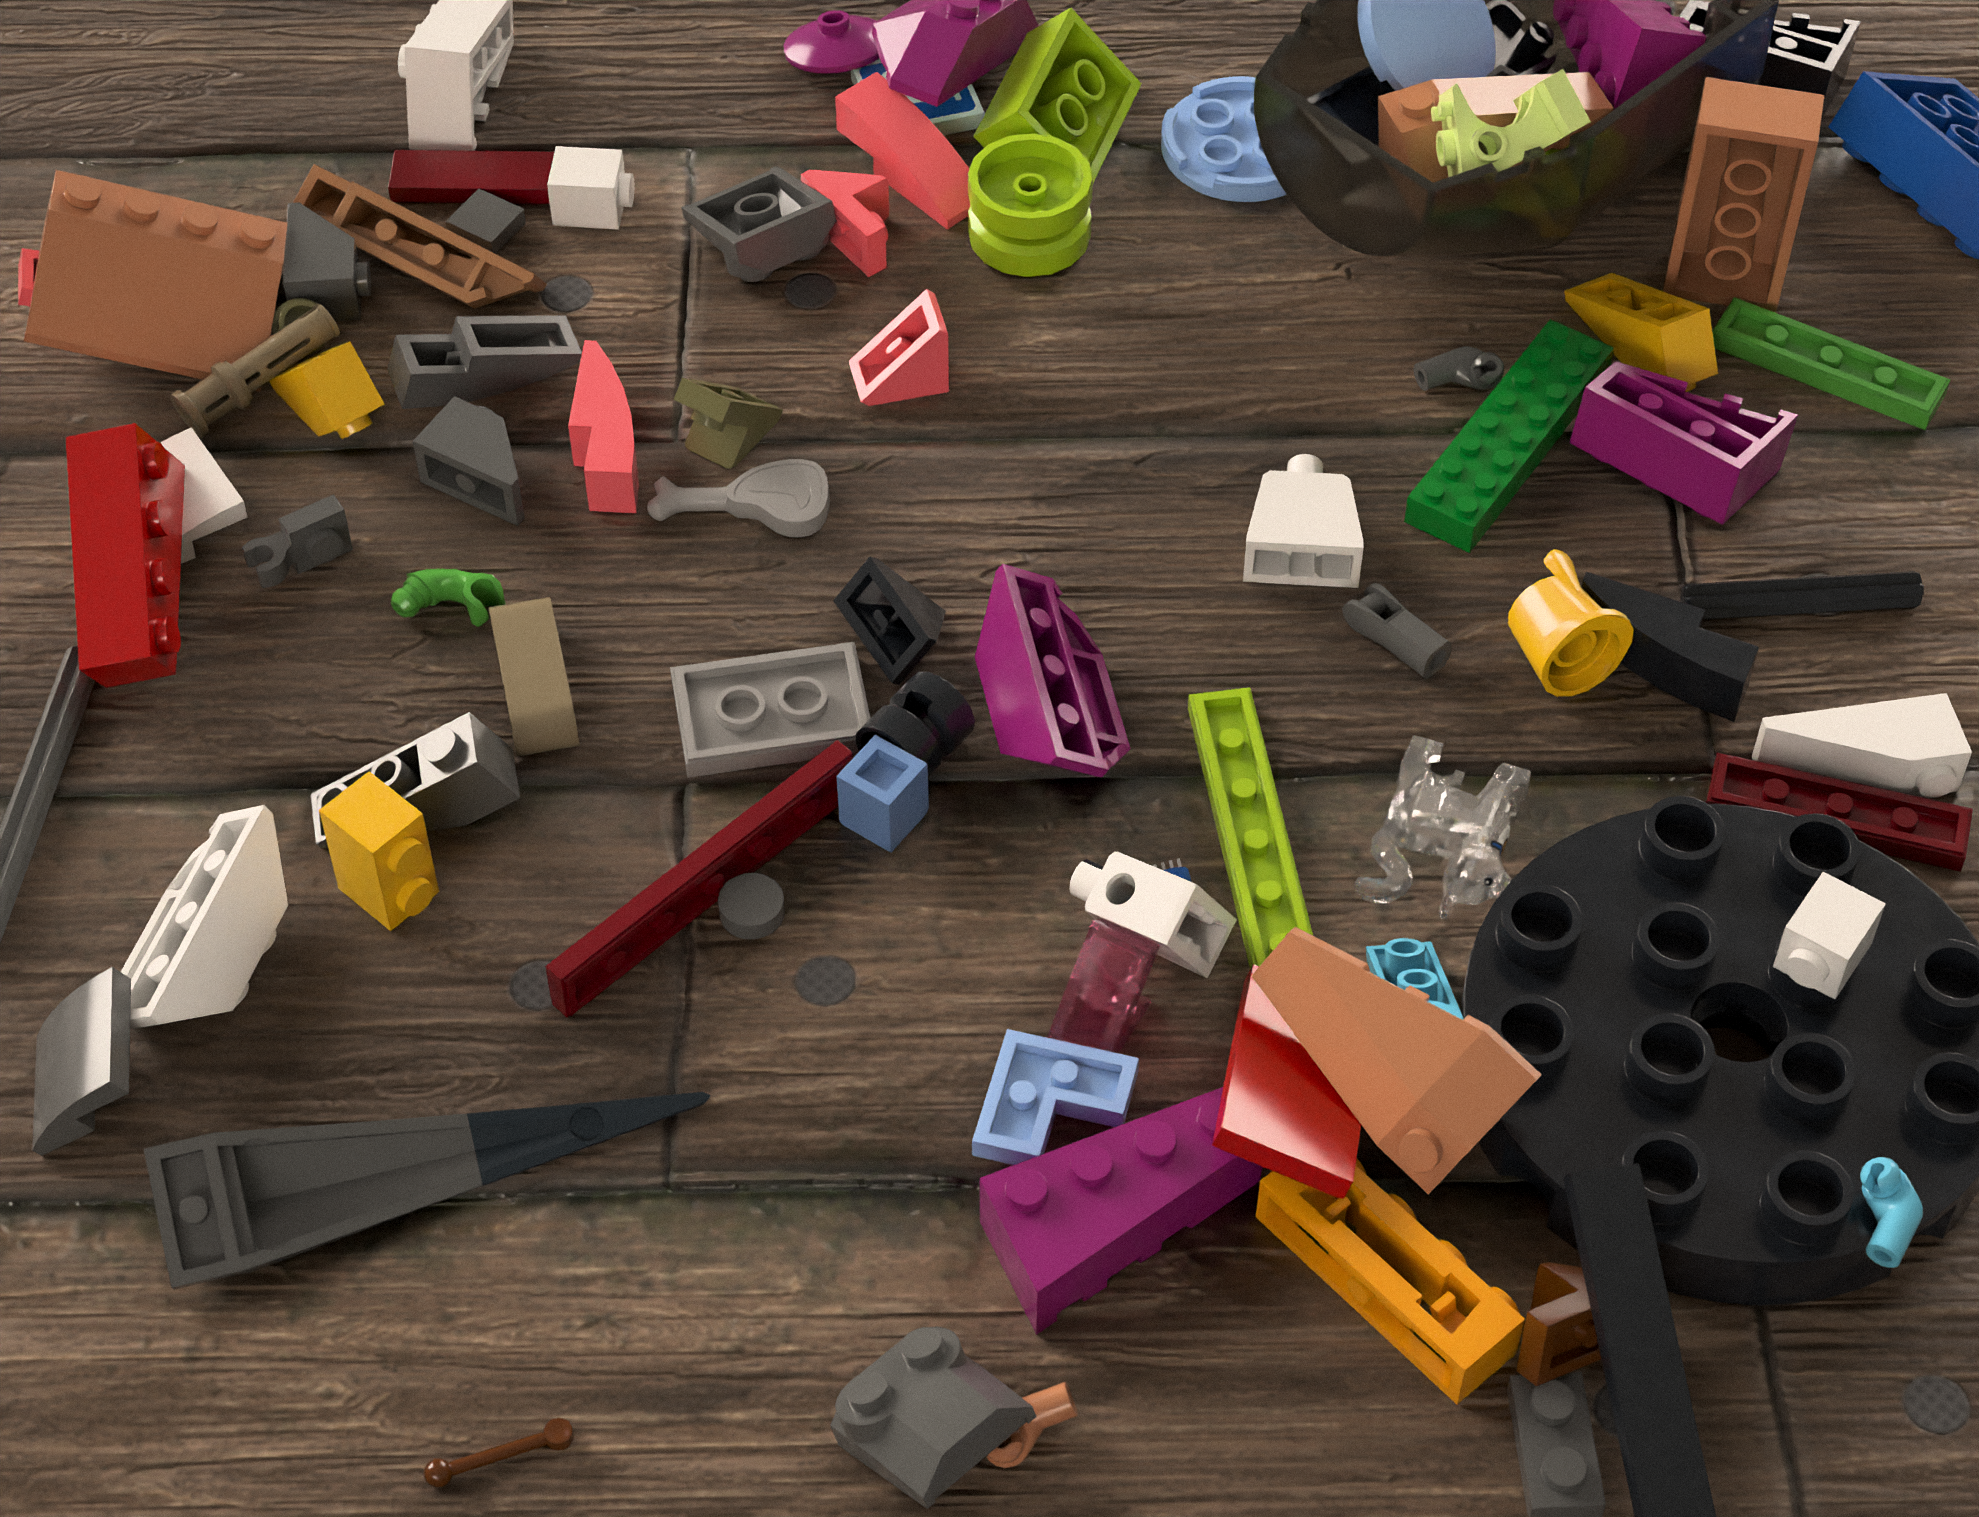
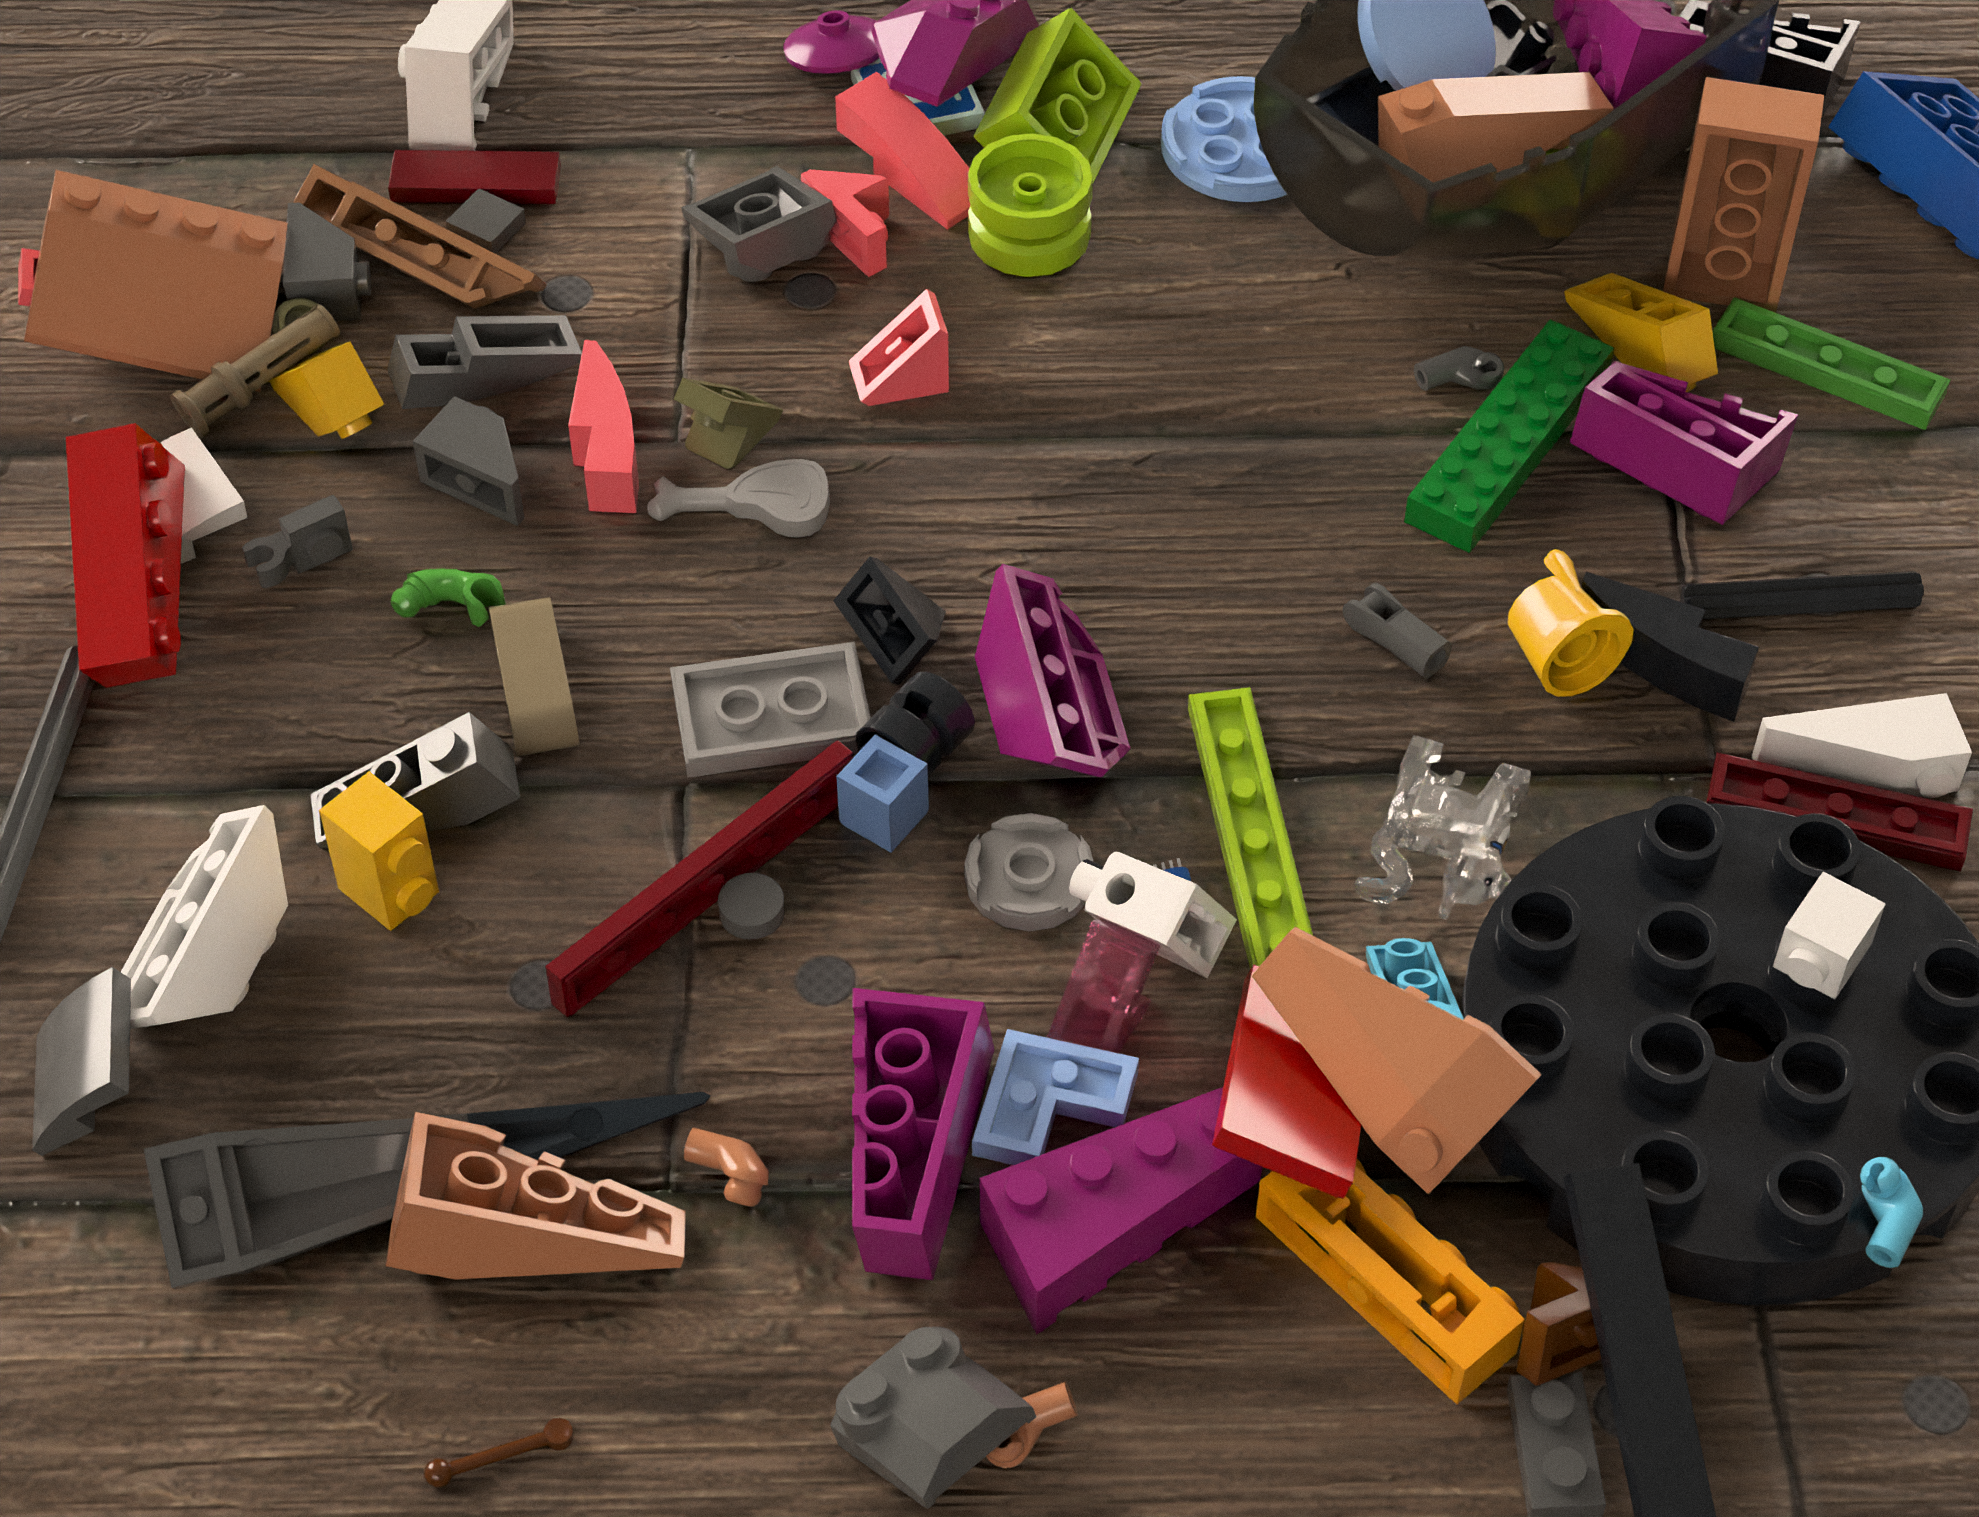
(495, 1213): none -> nougat wedge
(589, 187): white brick -> none
(735, 1159): none -> nougat arm
(913, 1116): none -> magenta wedge
(1024, 872): none -> light grey tile
(1304, 528): white torso -> none
(1543, 118): yellowish green tile -> none

